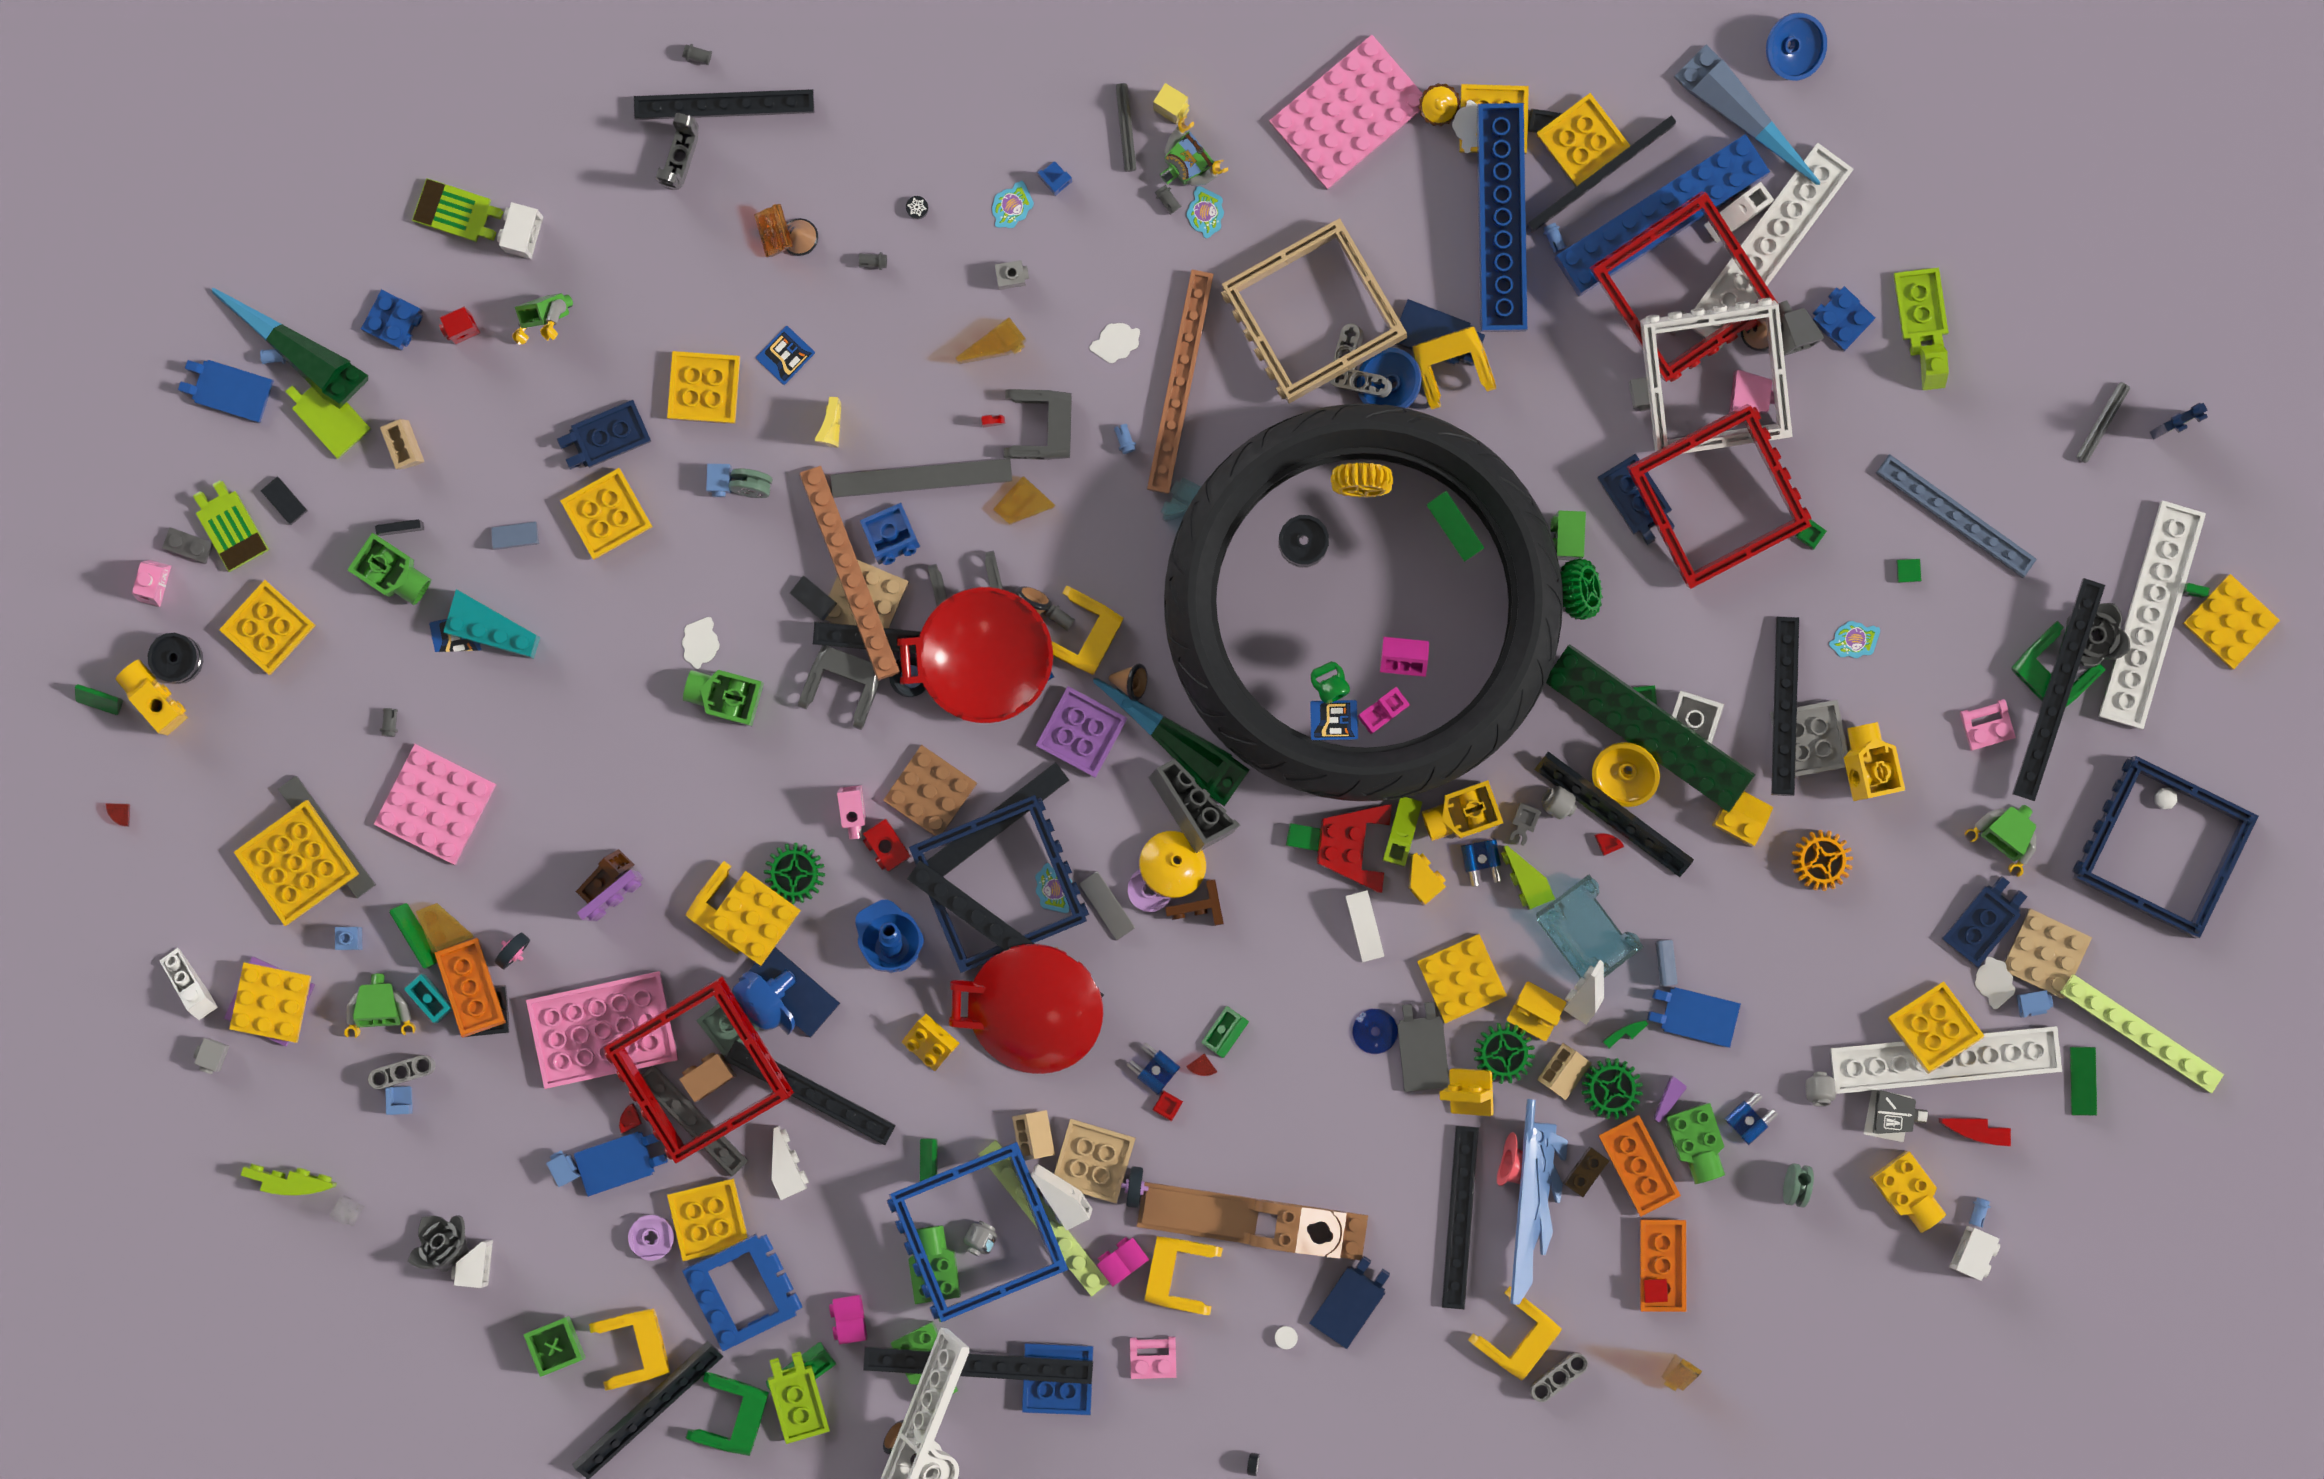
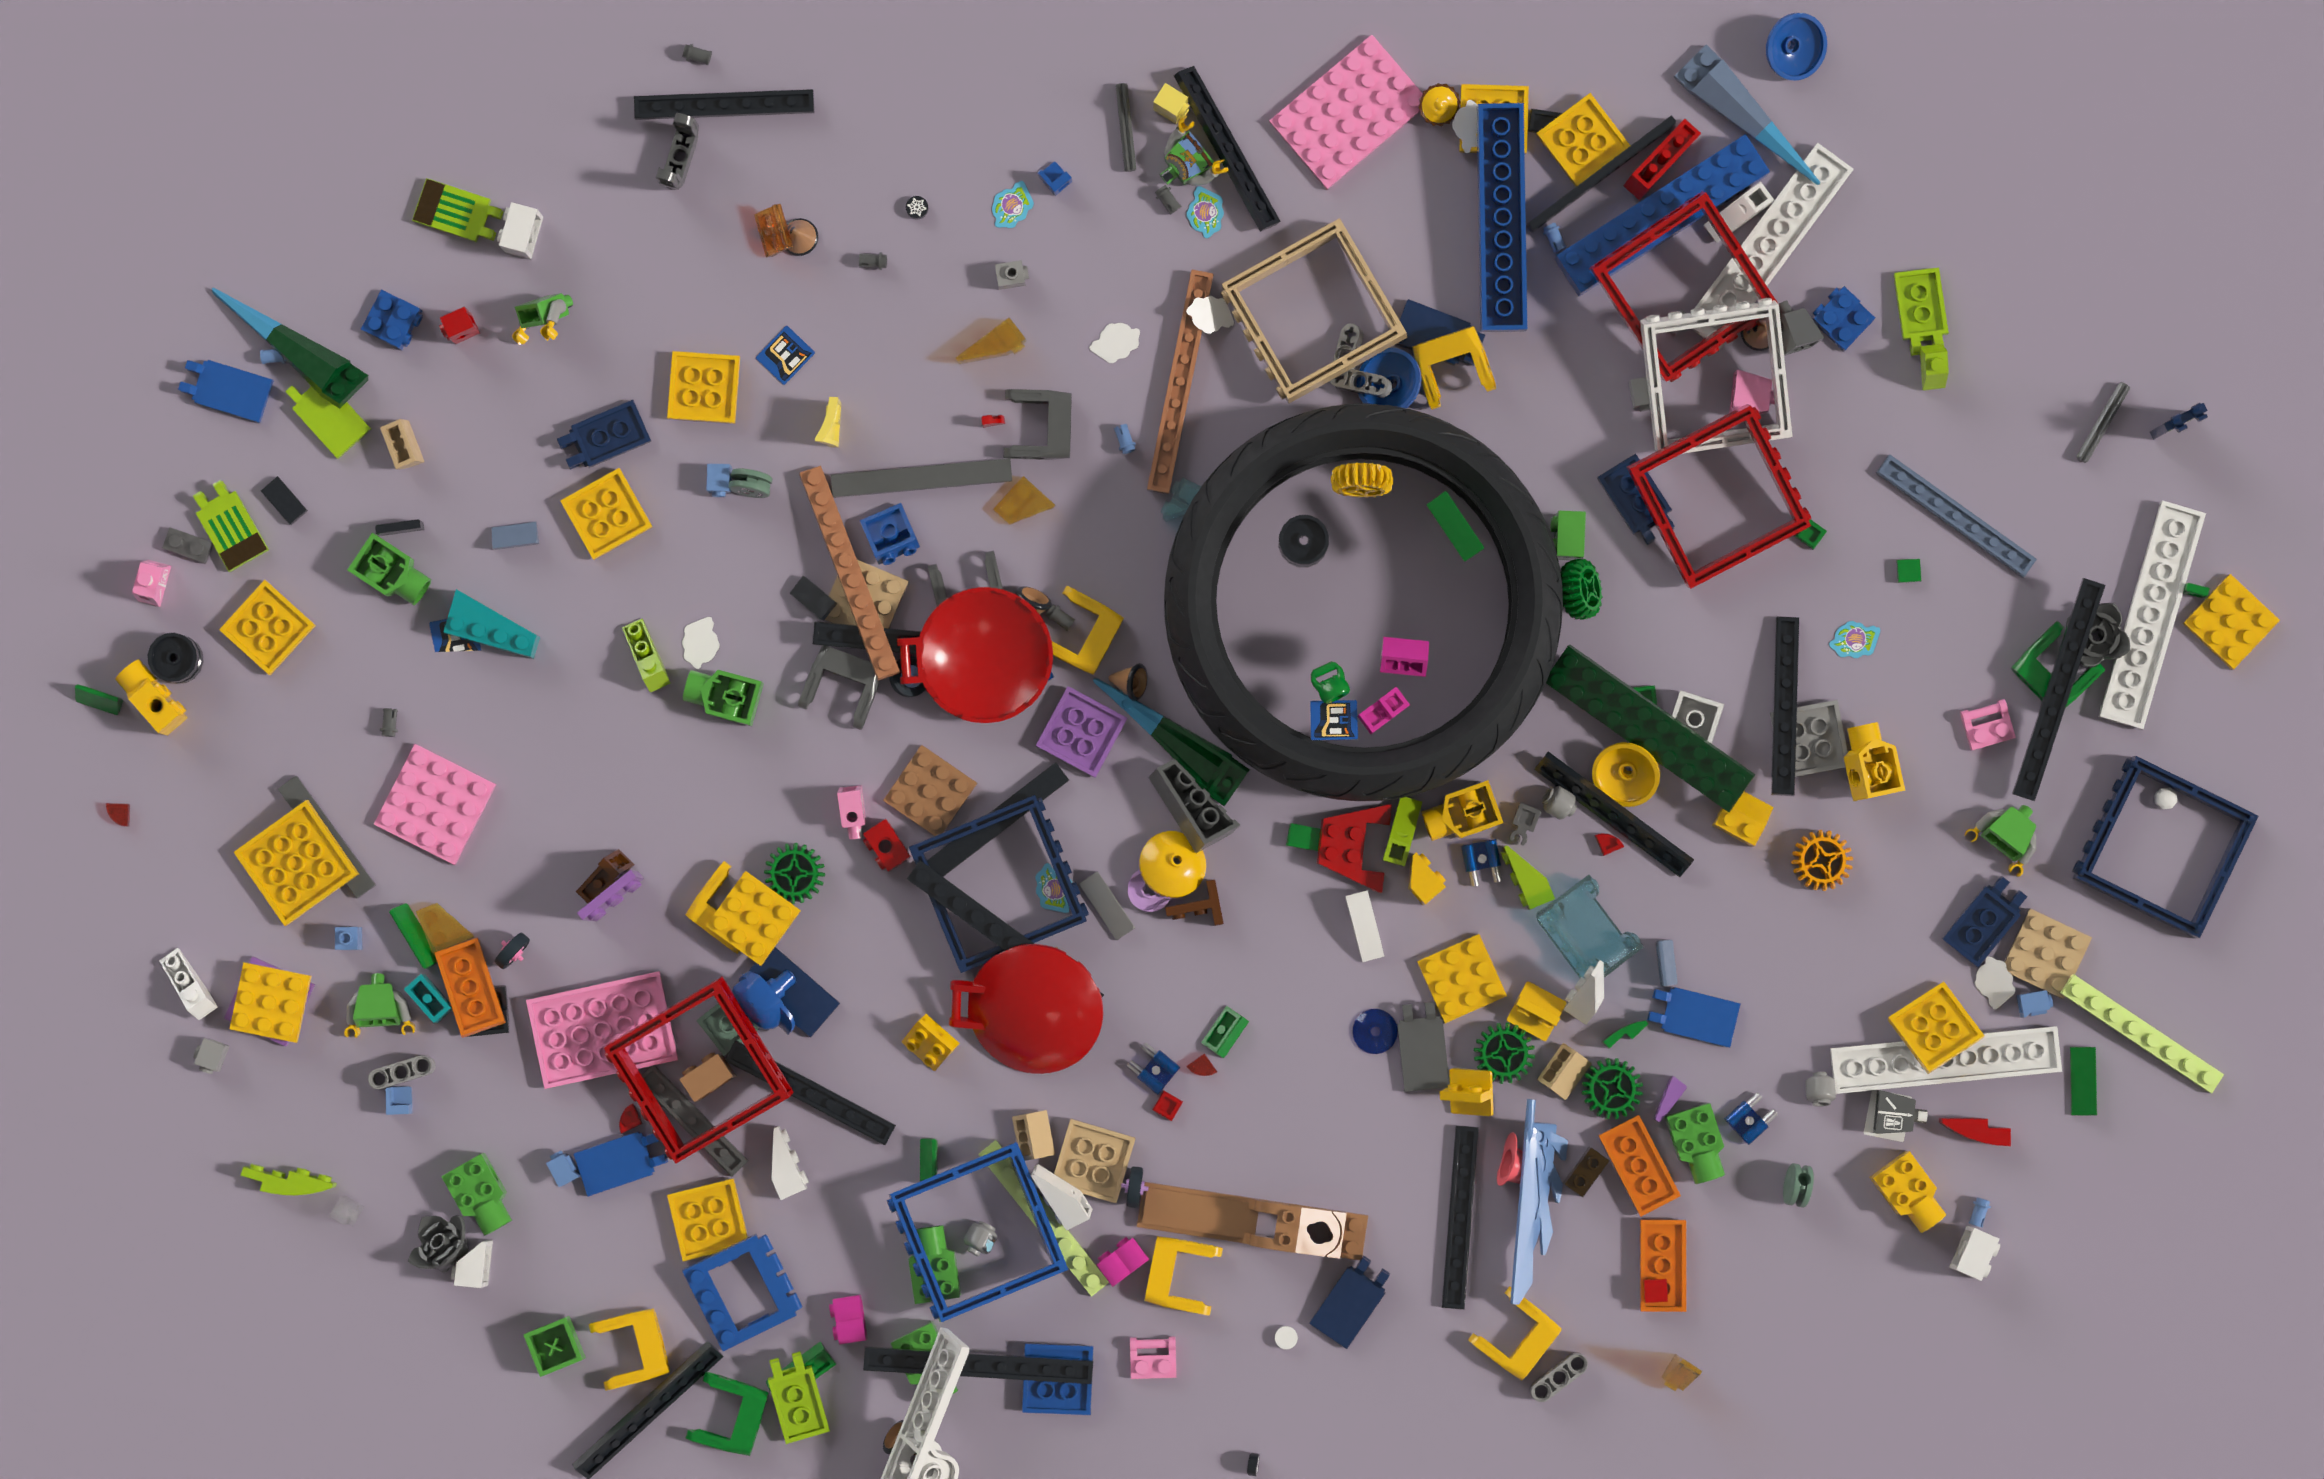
(479, 1193): none -> bright green brick
(646, 655): none -> lime slope
(661, 1245): lavender plate -> none
(888, 937): blue piece -> none
(1210, 314): none -> white sticker
(1227, 148): none -> black plate
(1661, 159): none -> red slope

